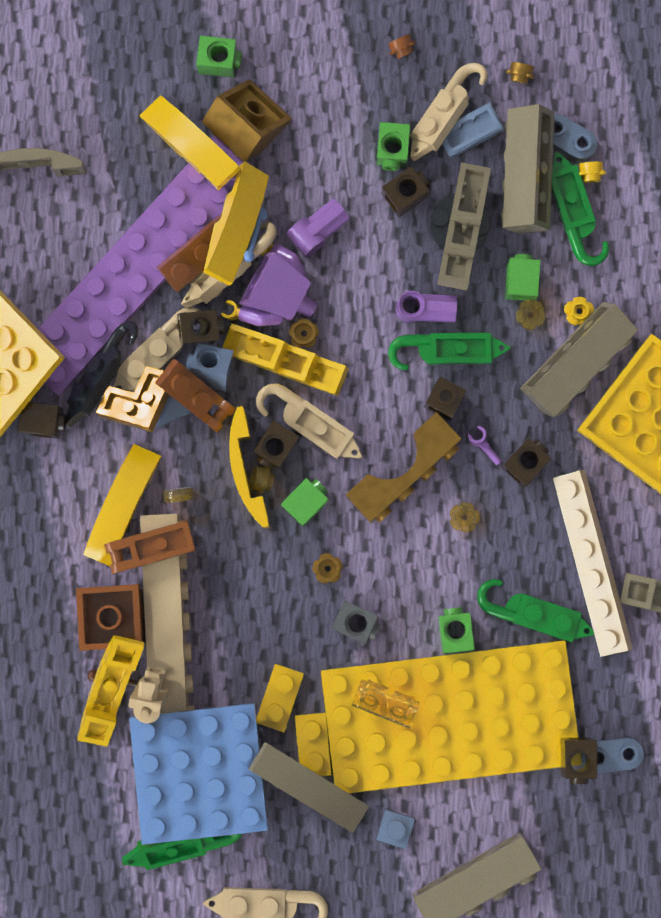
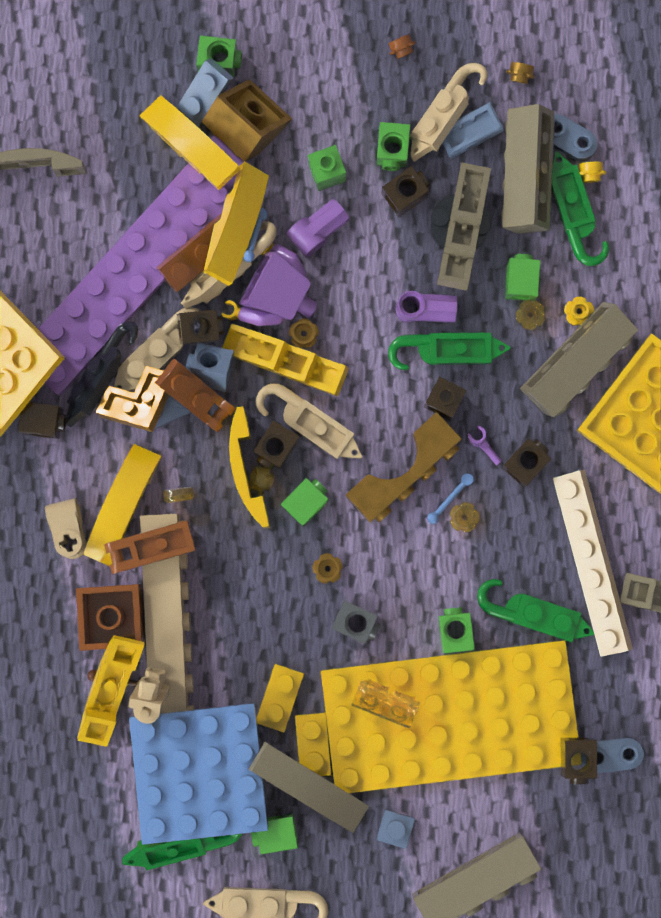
(65, 522): none -> tan piece
(204, 89): none -> sand blue plate
(279, 837): none -> bright green brick
(327, 167): none -> bright green brick
(466, 480): none -> medium blue hinge

